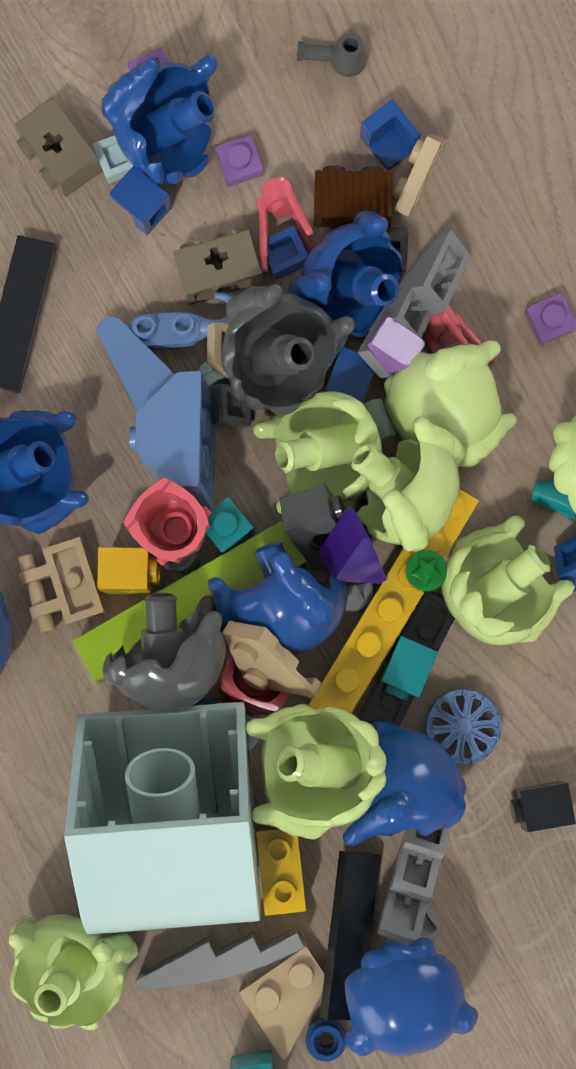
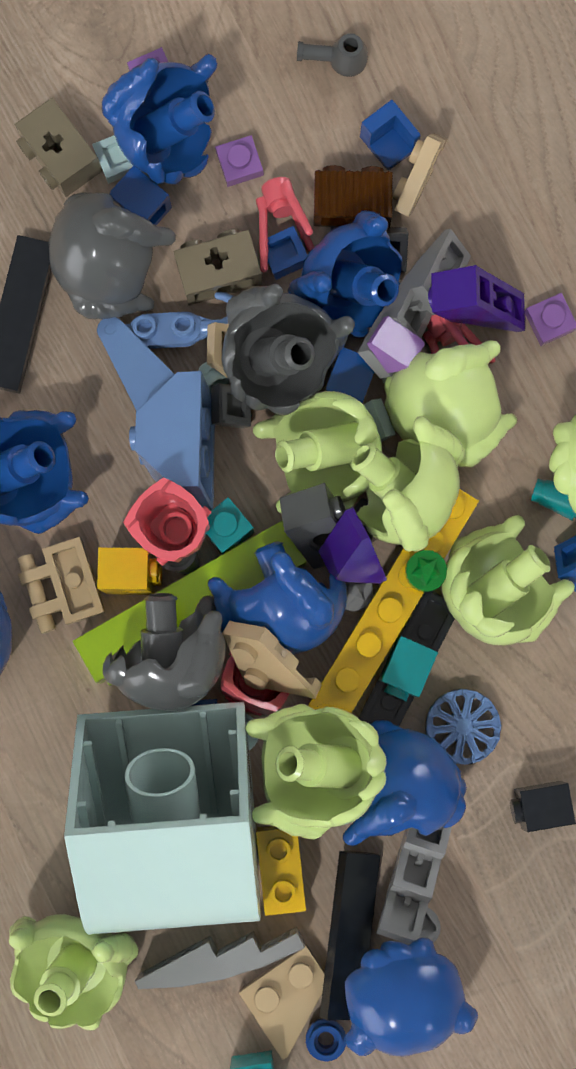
(103, 255): none -> dark grey piece
(476, 299): none -> dark purple slope

